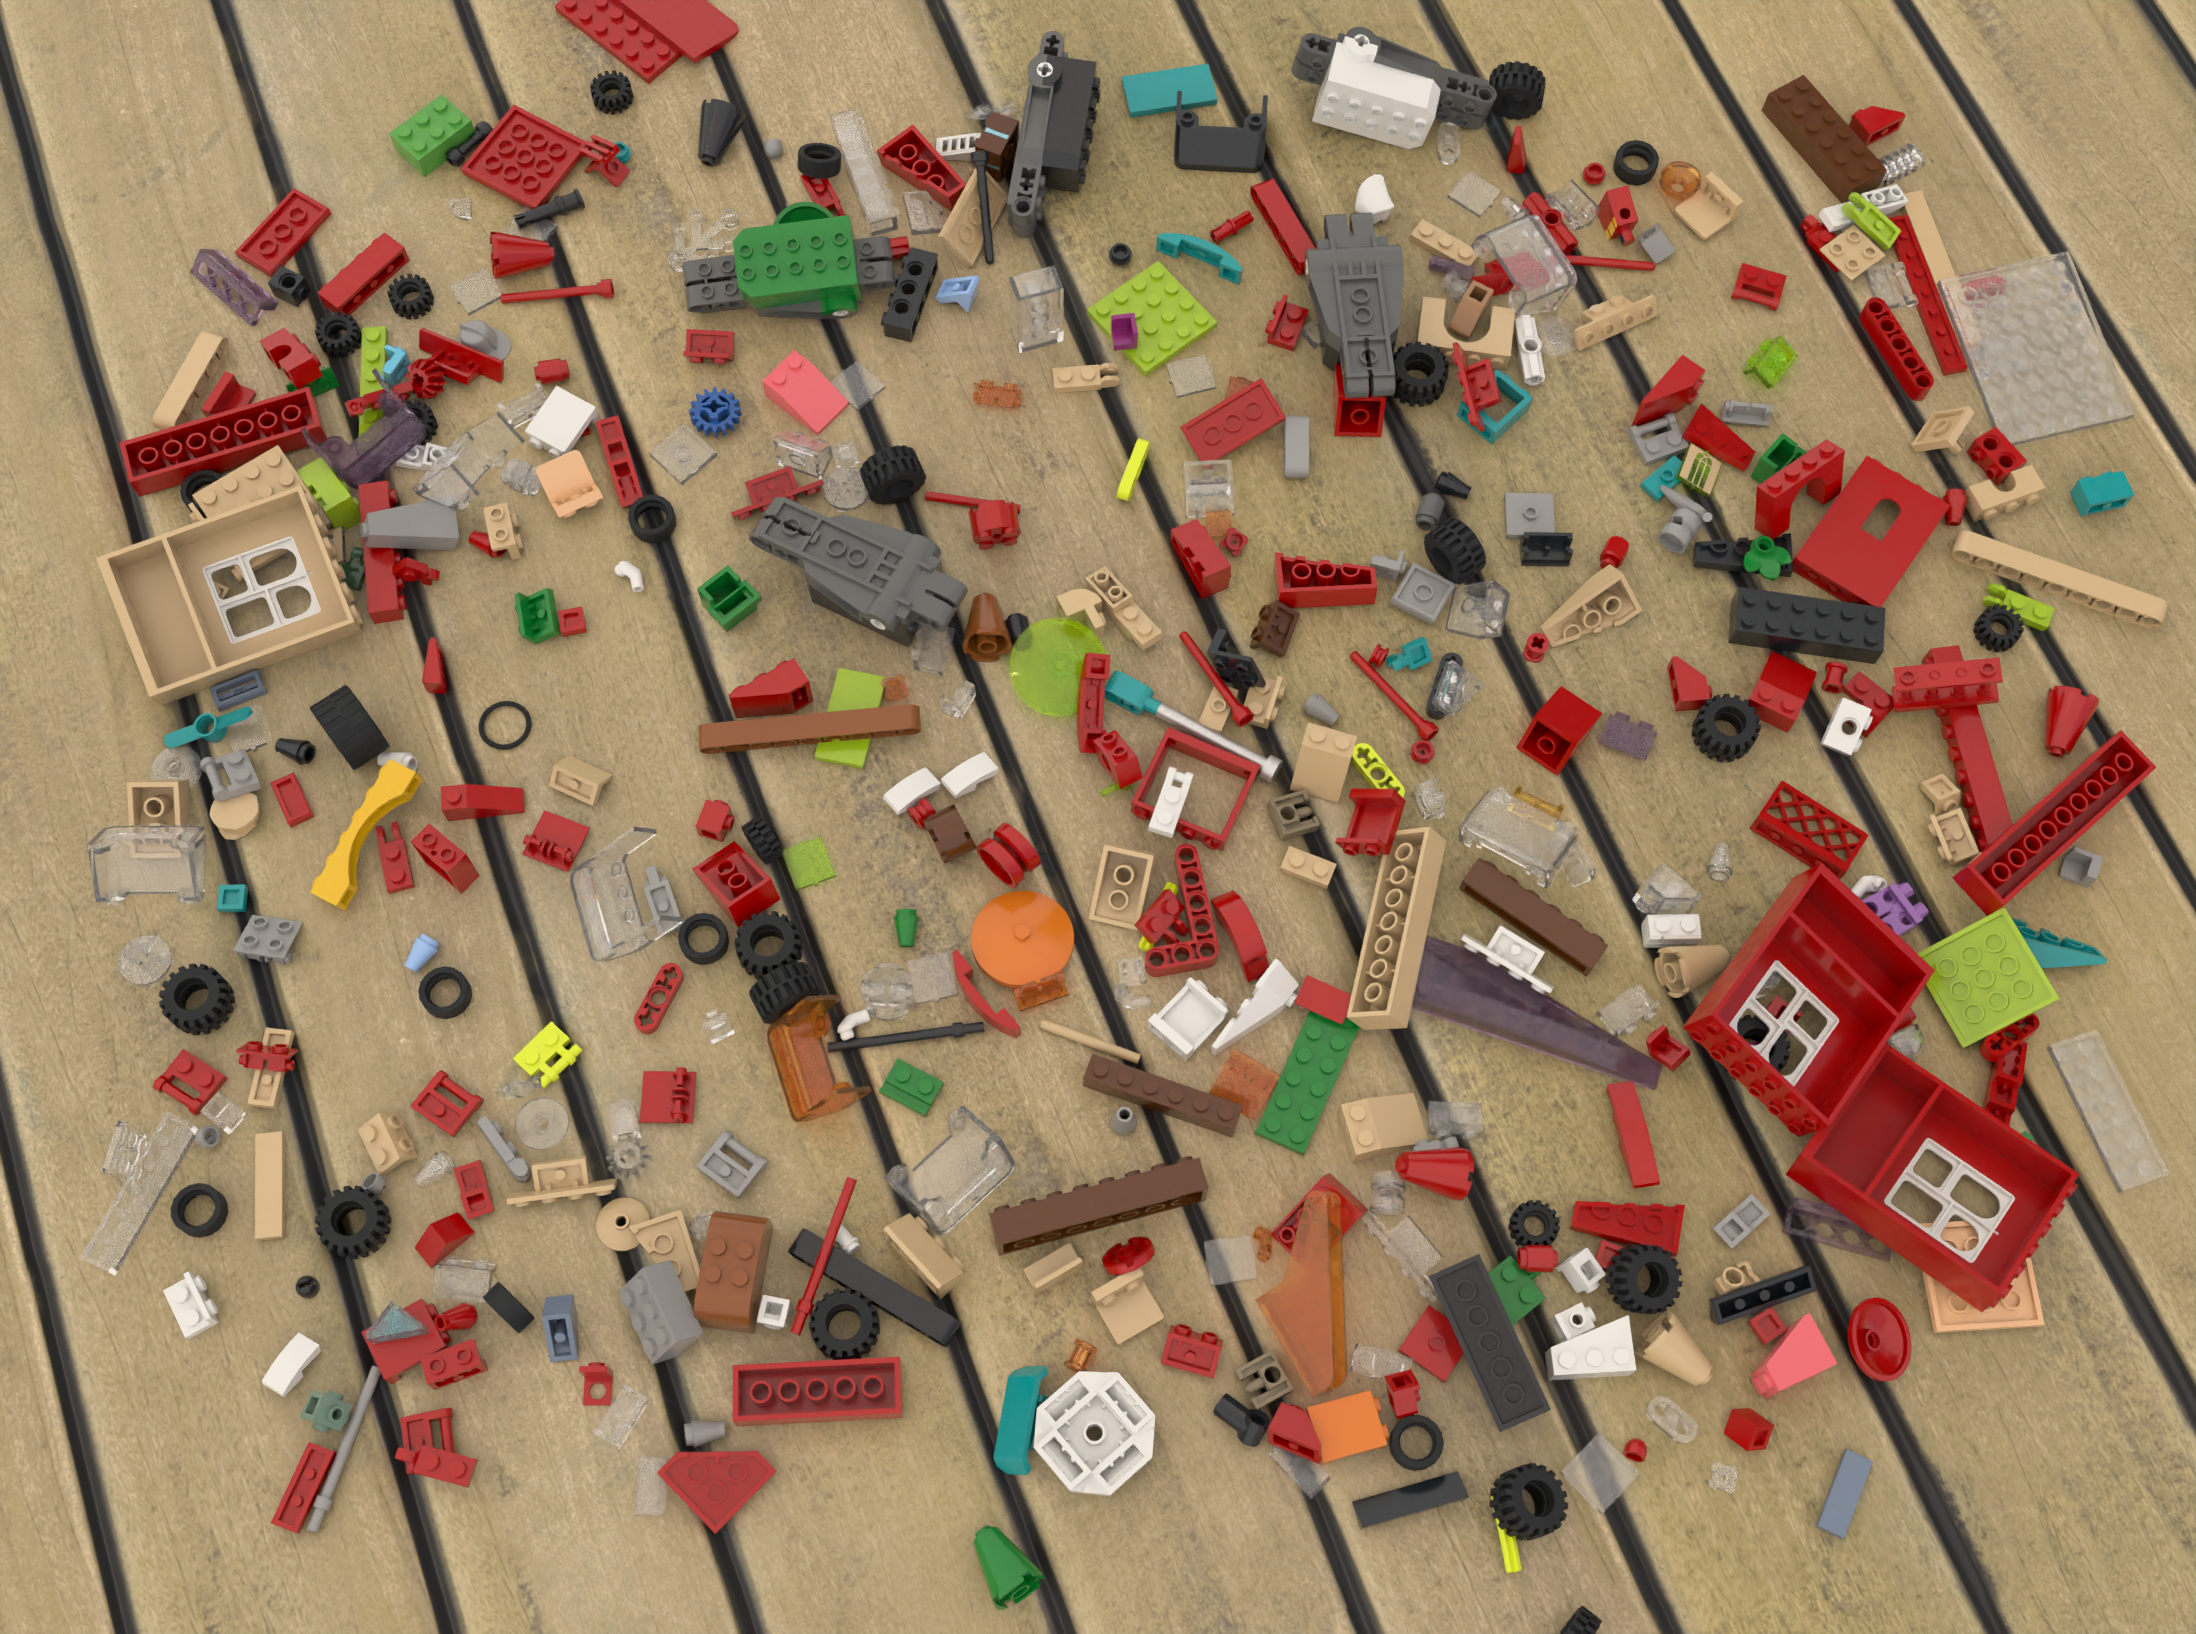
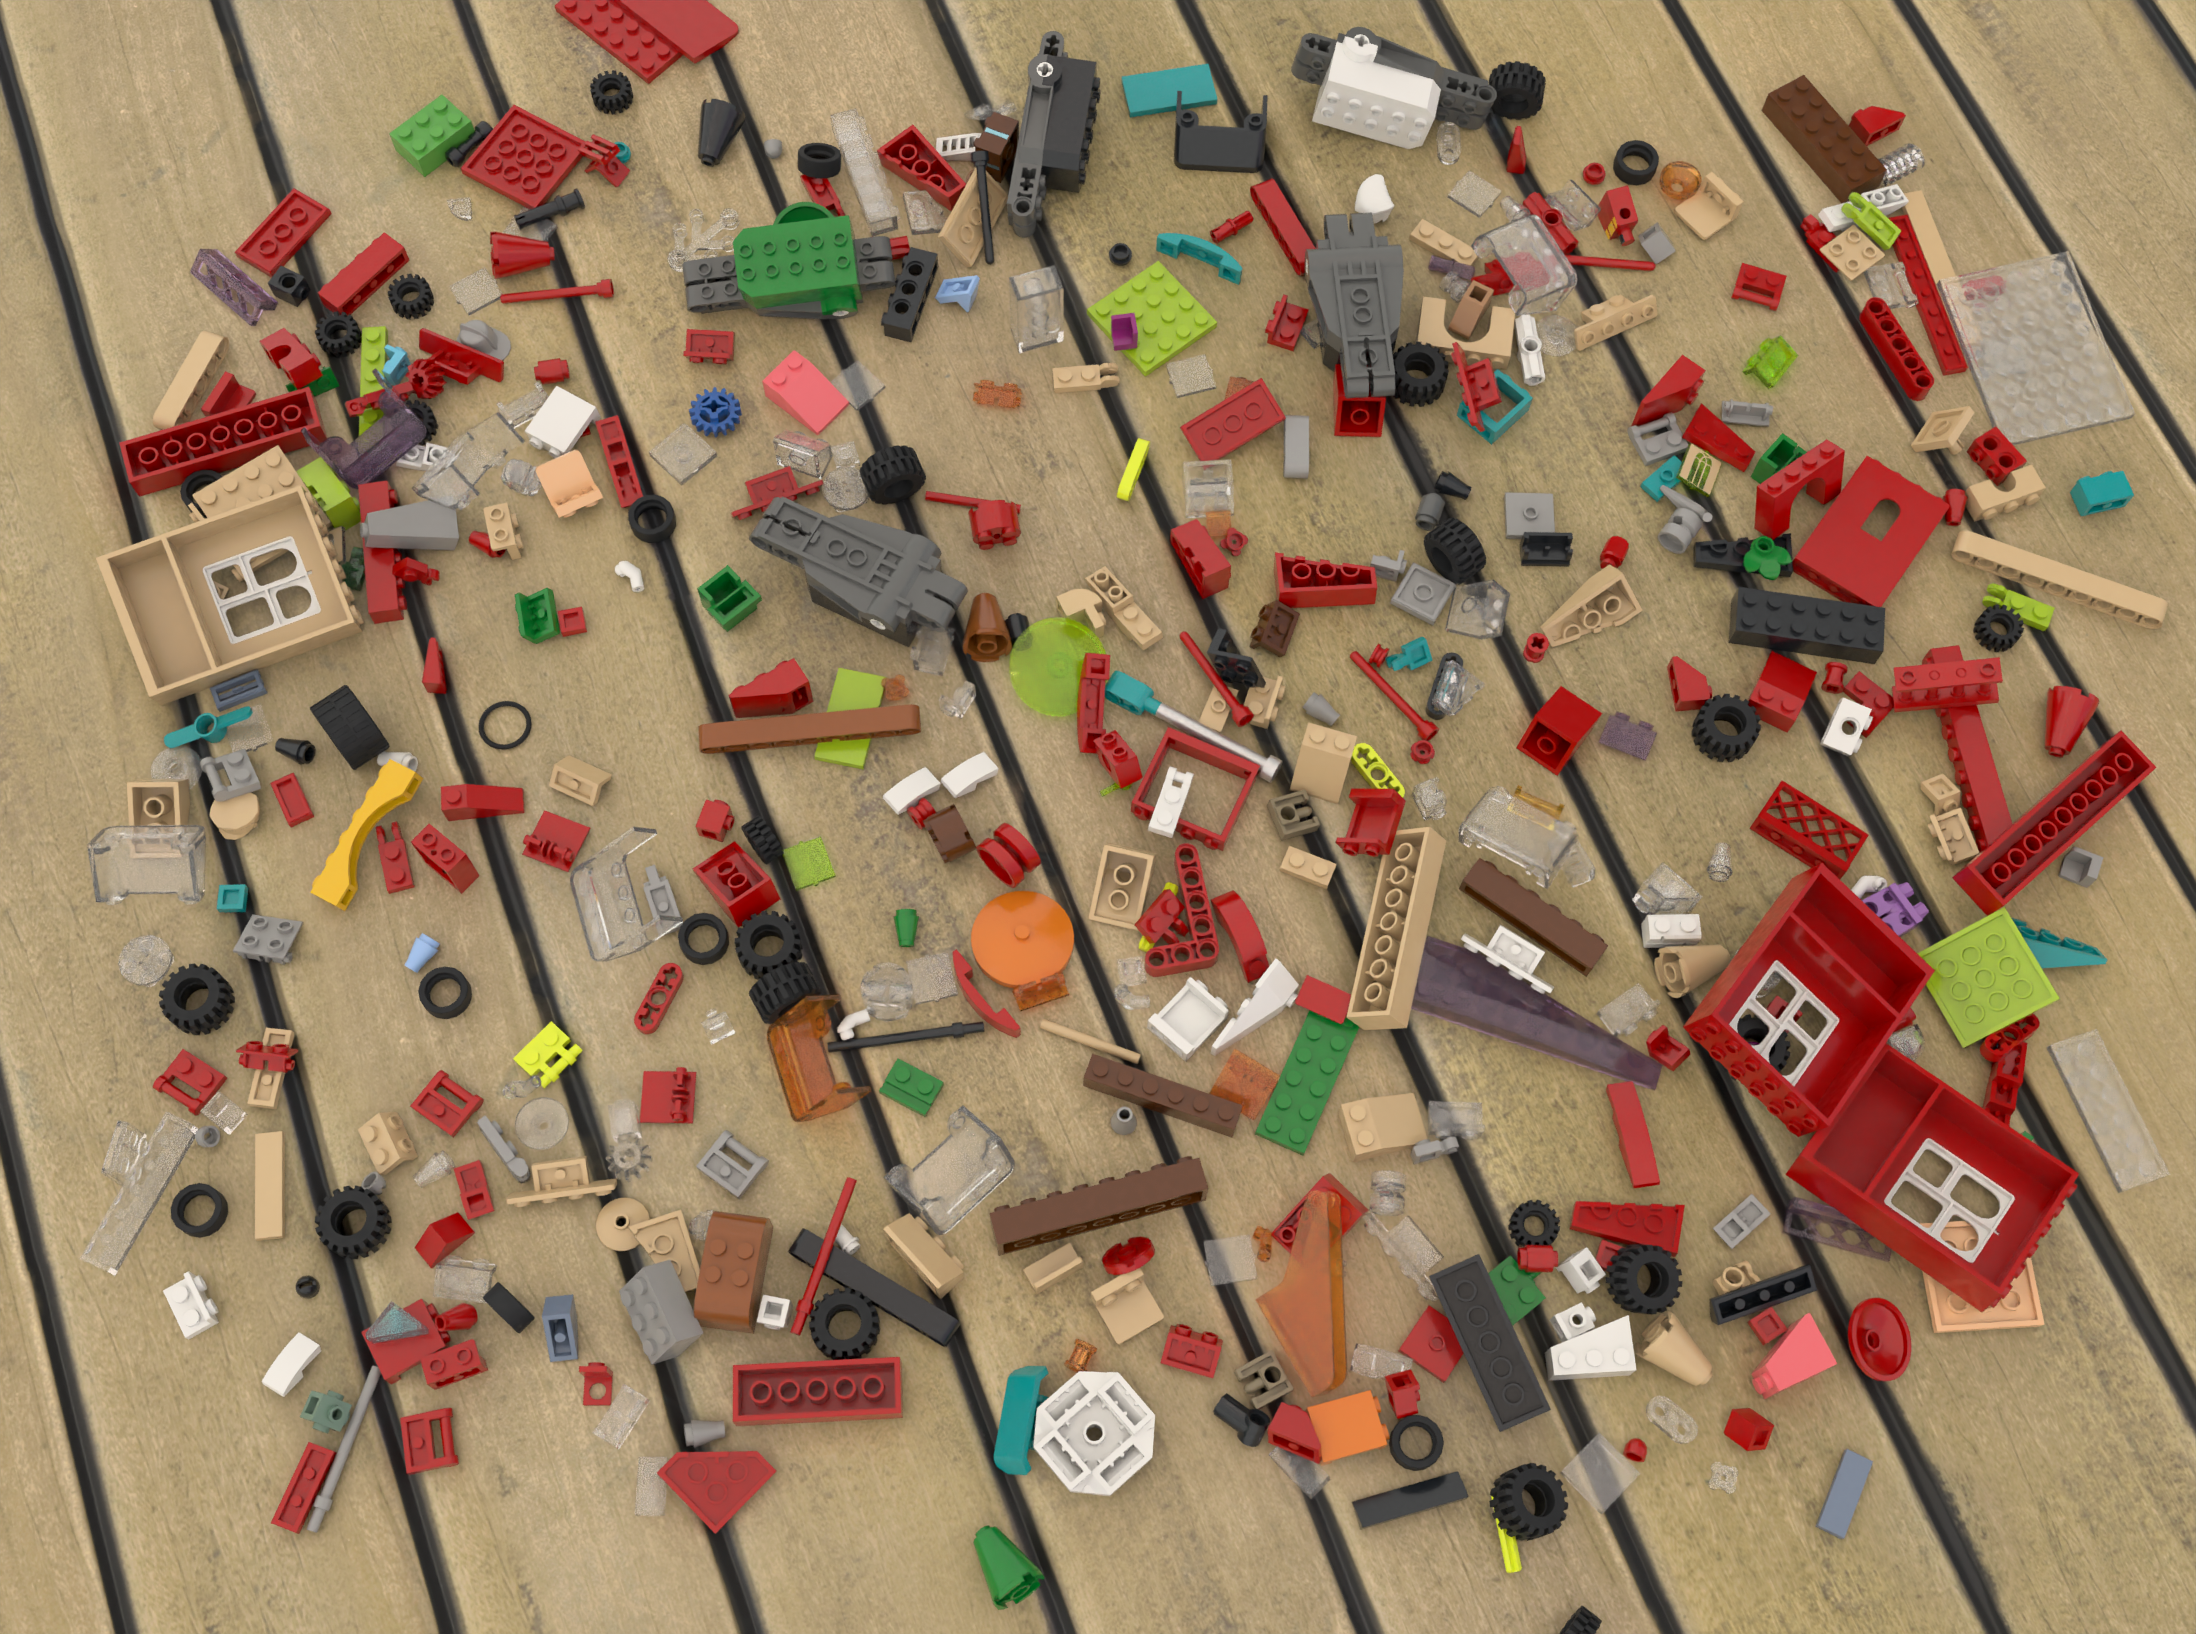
(439, 1464): red hinge -> none
(1438, 1170): red cone -> none

